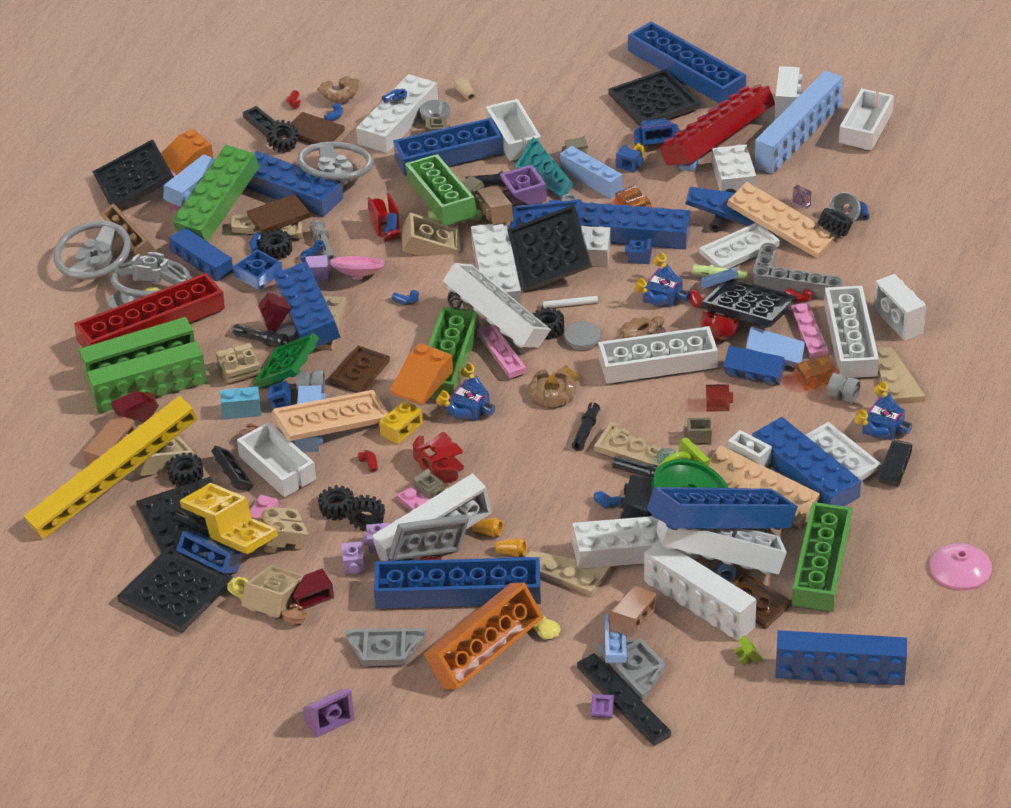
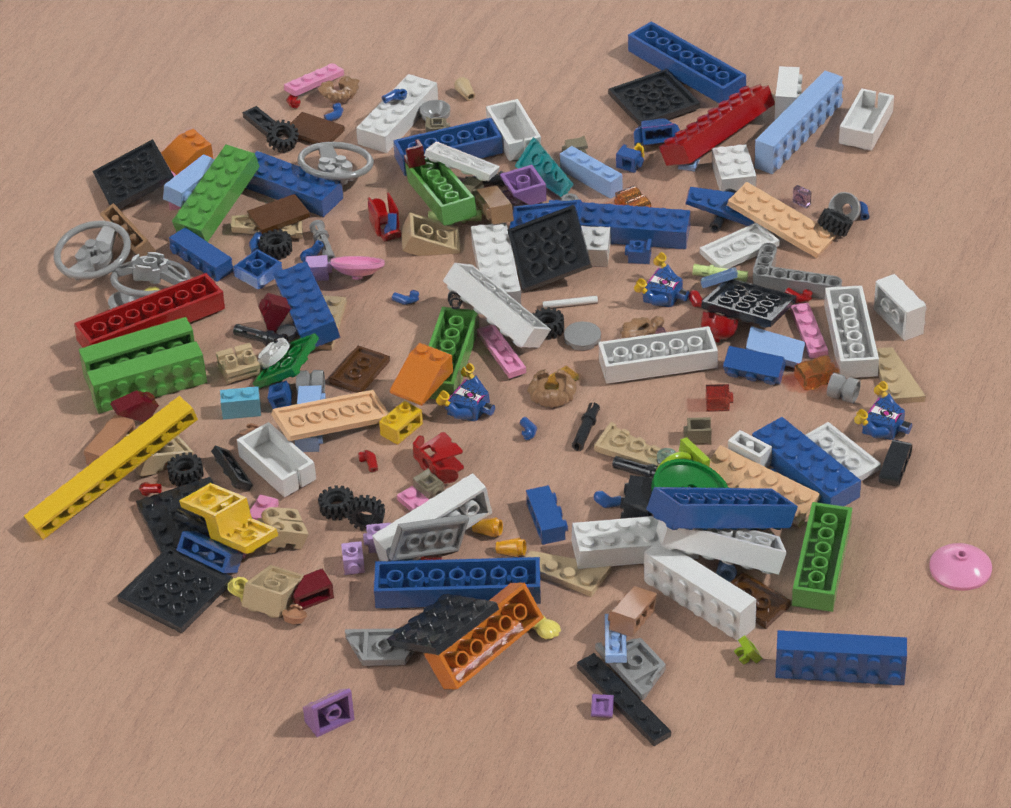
(146, 488): none -> red arm
(273, 353): none -> white tile
(313, 79): none -> bright pink plate
(415, 155): none -> dark red panel
(442, 624): none -> black plate
(465, 162): none -> white plate
(530, 428): none -> blue arm
(546, 514): none -> blue brick

